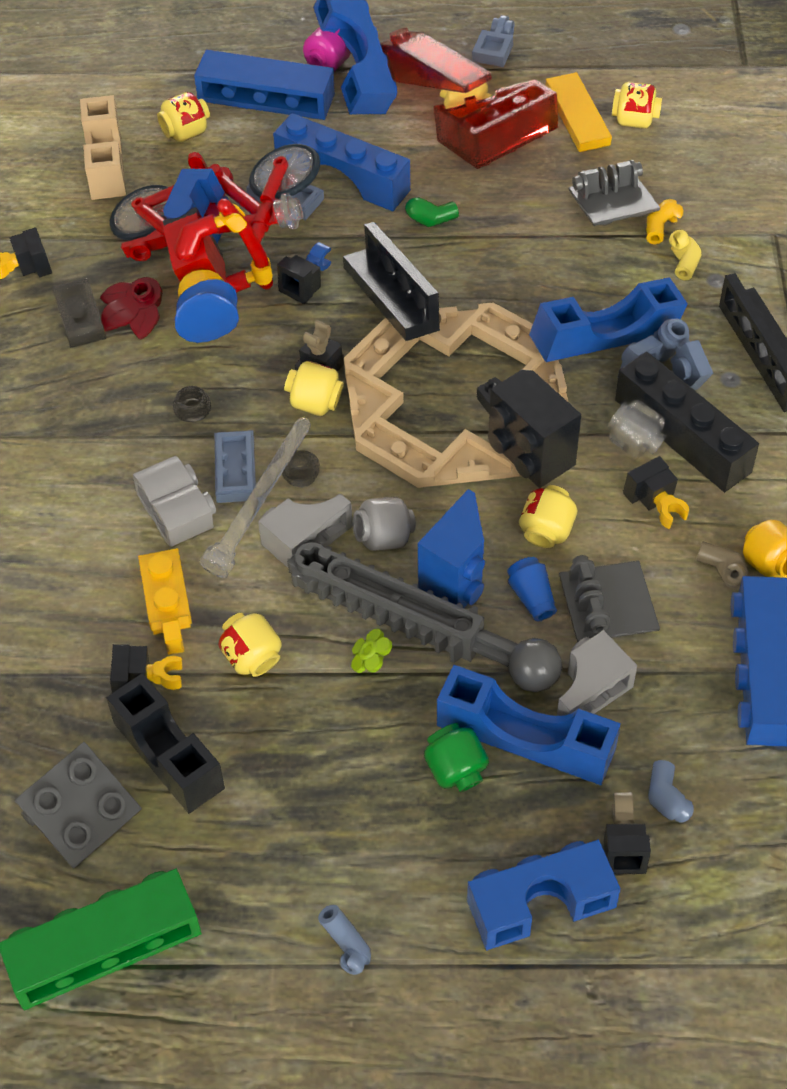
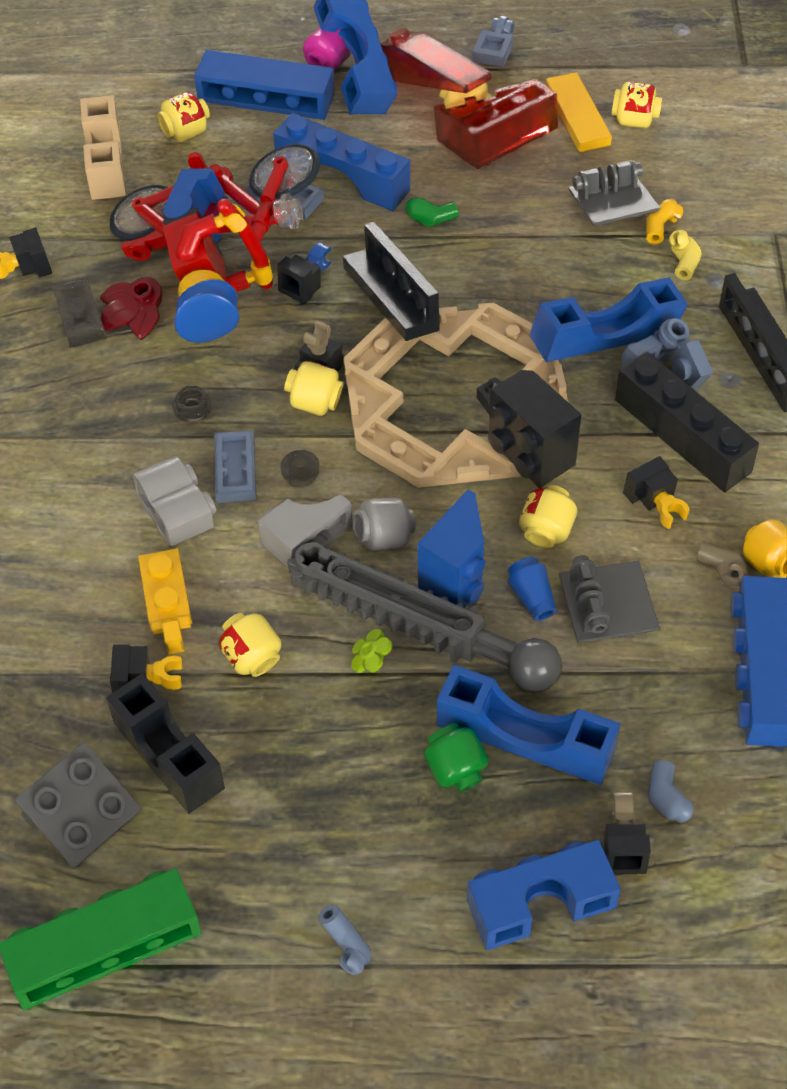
(219, 558): clear piece -> none
(598, 674): light grey arch -> none
(637, 429): clear head -> none

